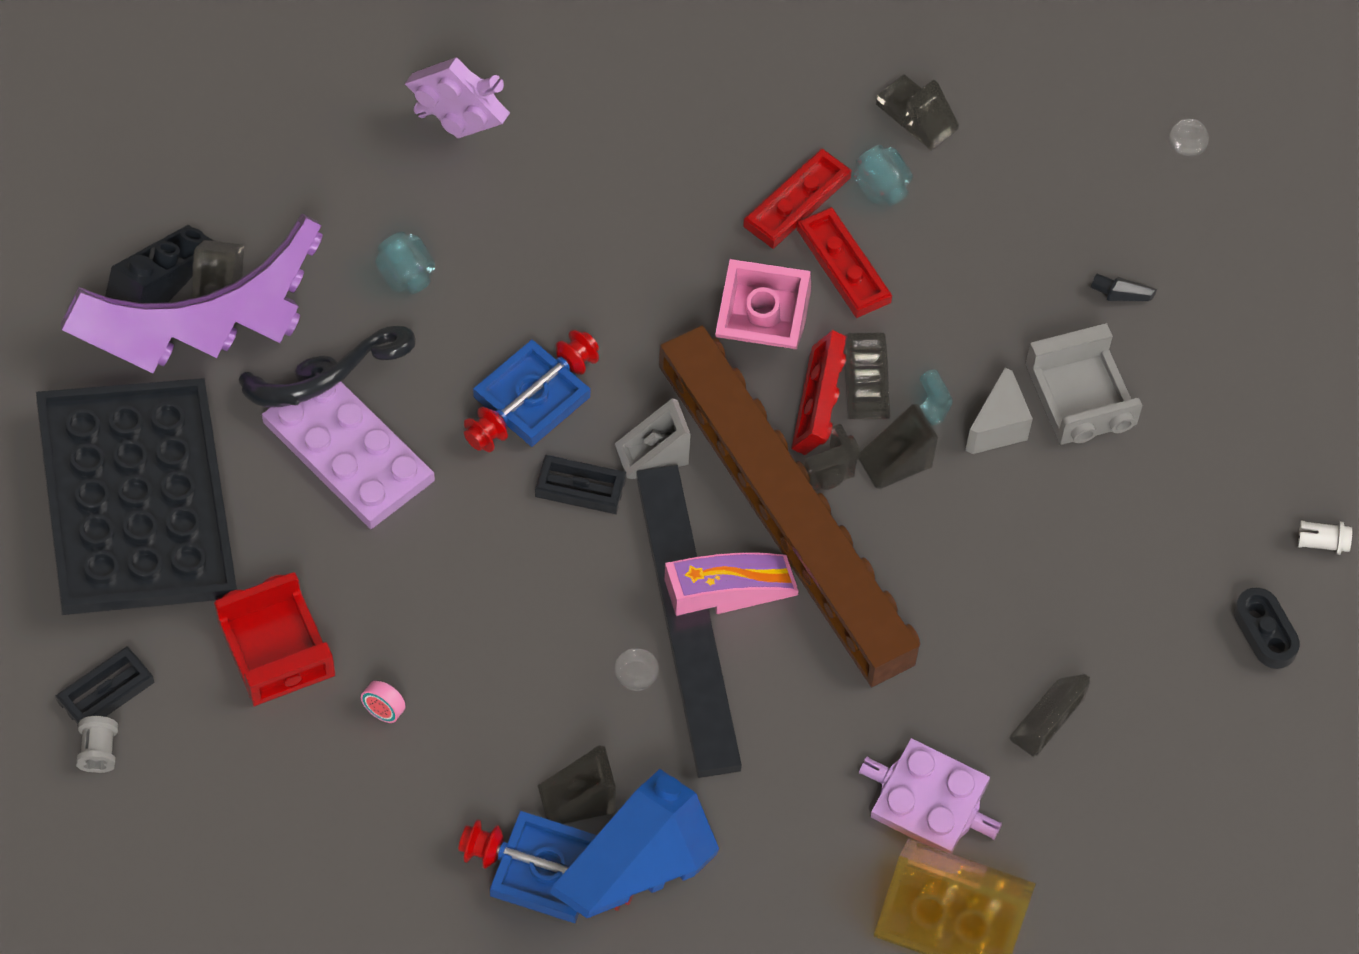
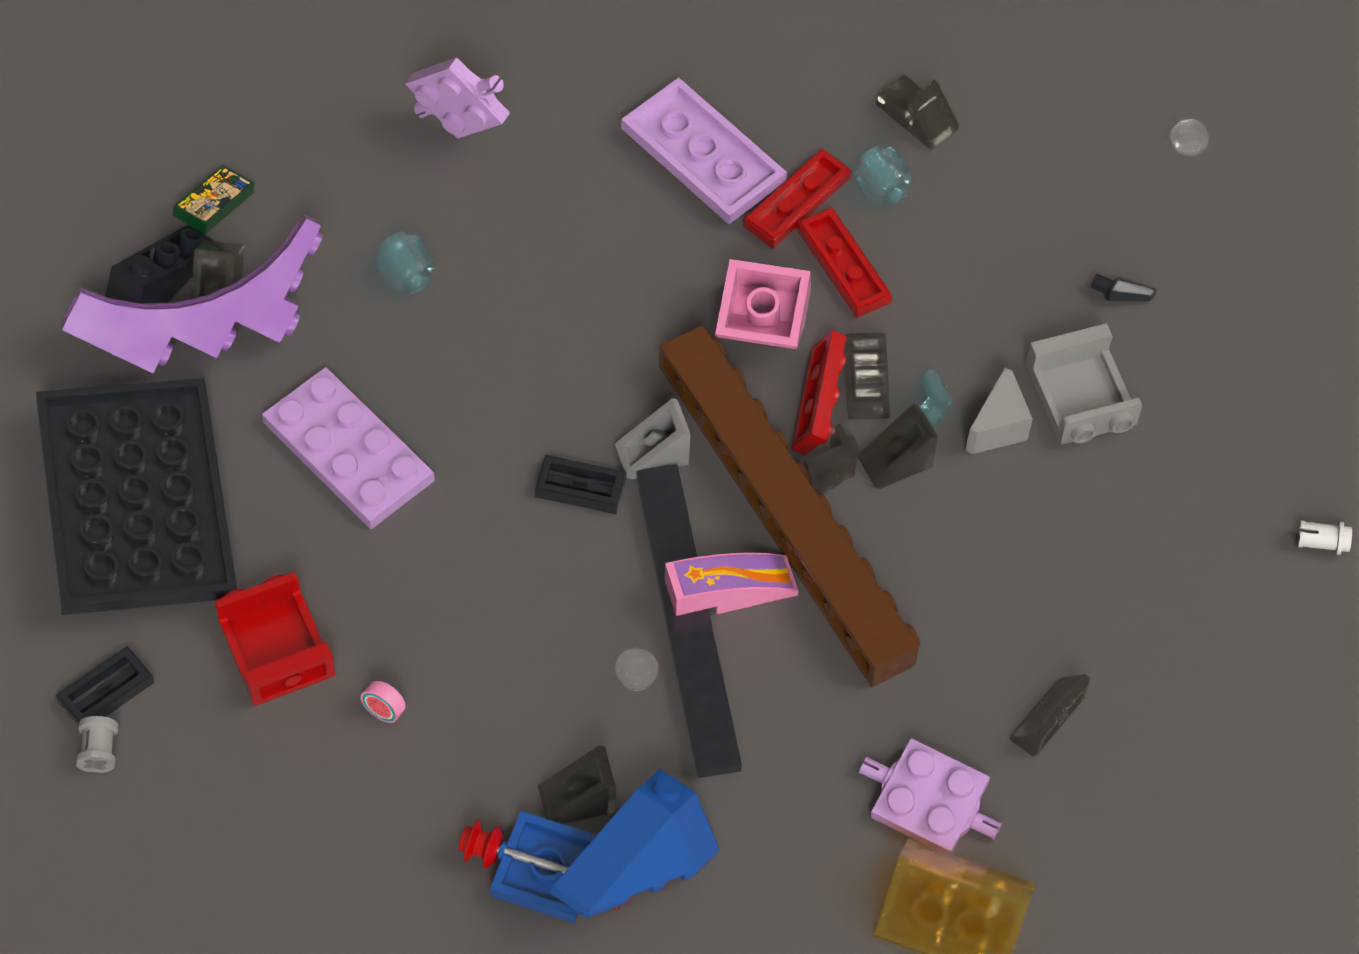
(213, 199): none -> tile
(323, 372): black plant -> none
(531, 392): blue plate -> none
(703, 150): none -> lavender plate
(1268, 630): black plate -> none

